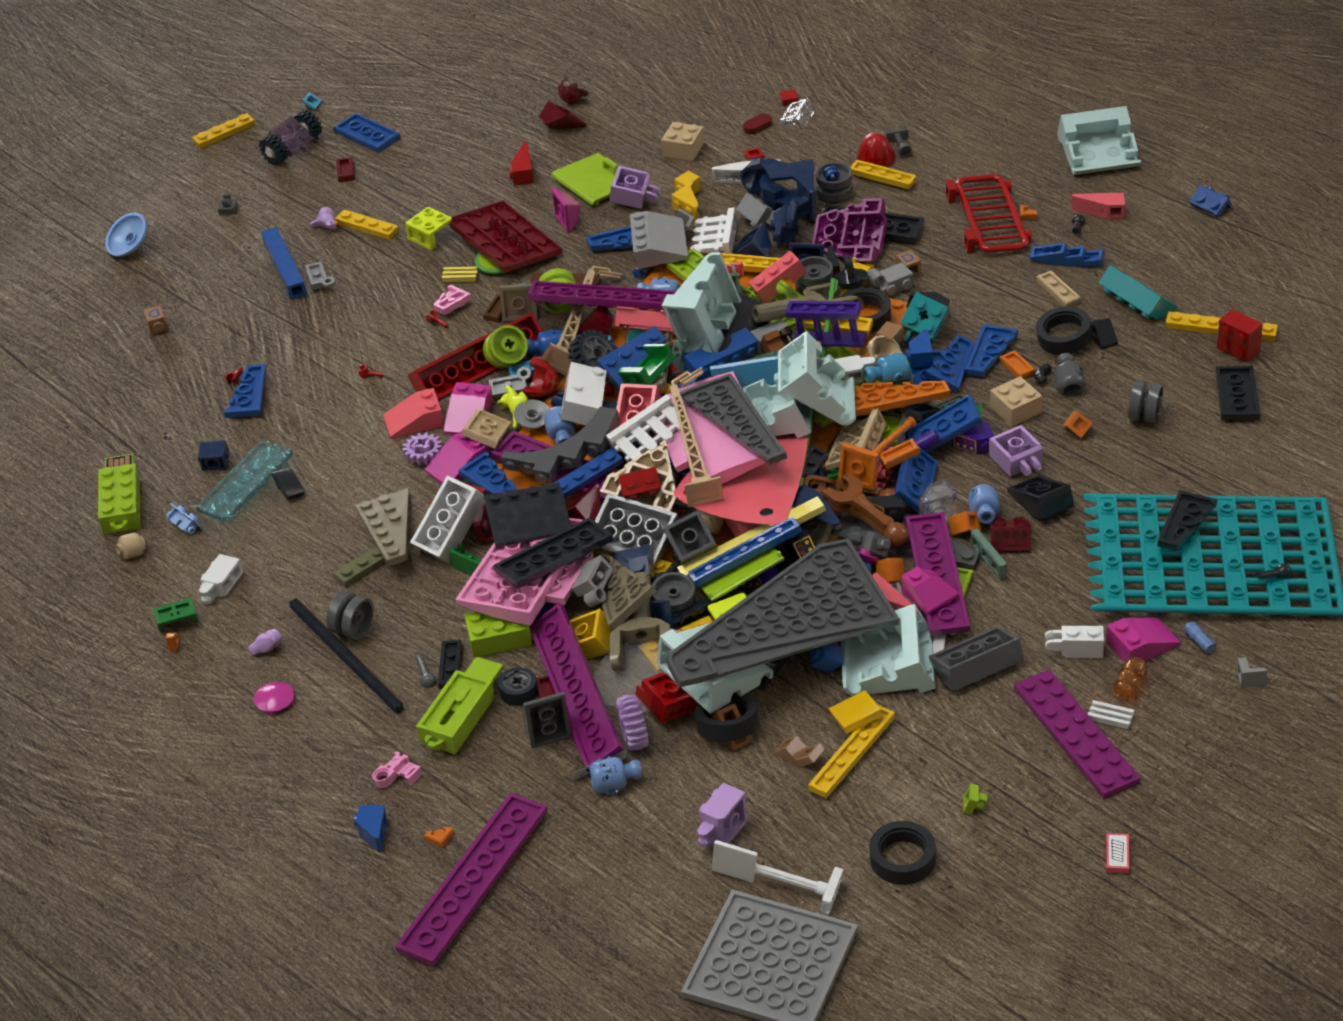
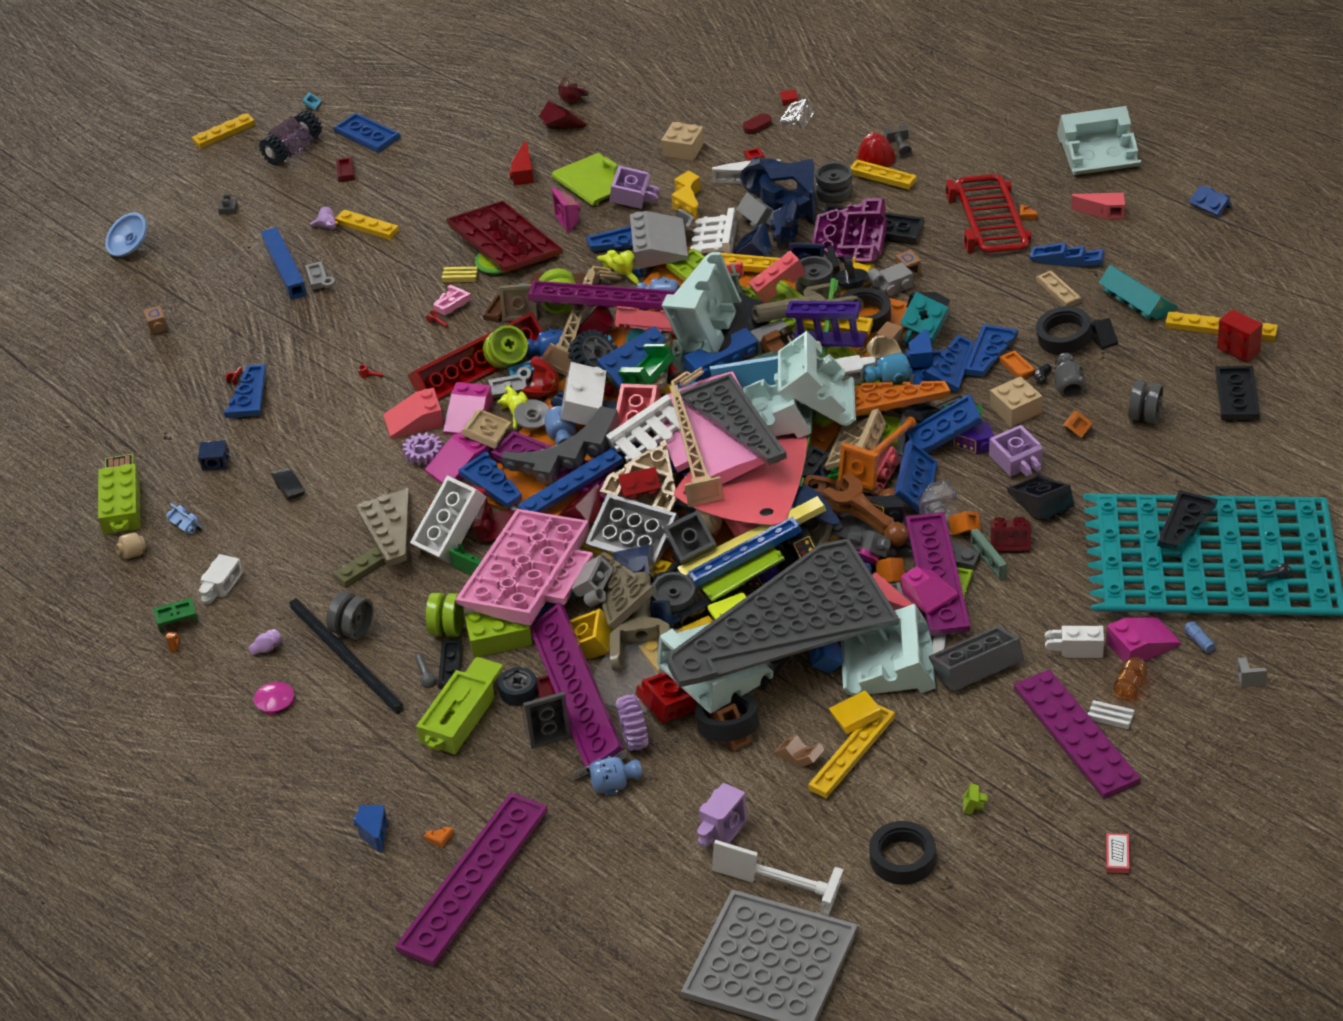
(244, 480): clear light blue plate -> none
(398, 765): bright pink piece -> none
(424, 226): neon yellow bracket -> none
(444, 615): none -> lime wheel
(526, 514): black slope -> none
(553, 553): black plate -> none
(621, 263): none -> neon yellow animal
(831, 173): blue bush -> none
(899, 453): orange tile -> none
(928, 440): dark purple piece -> none
(985, 502): medium blue piece -> none
(1077, 220): black bar -> none

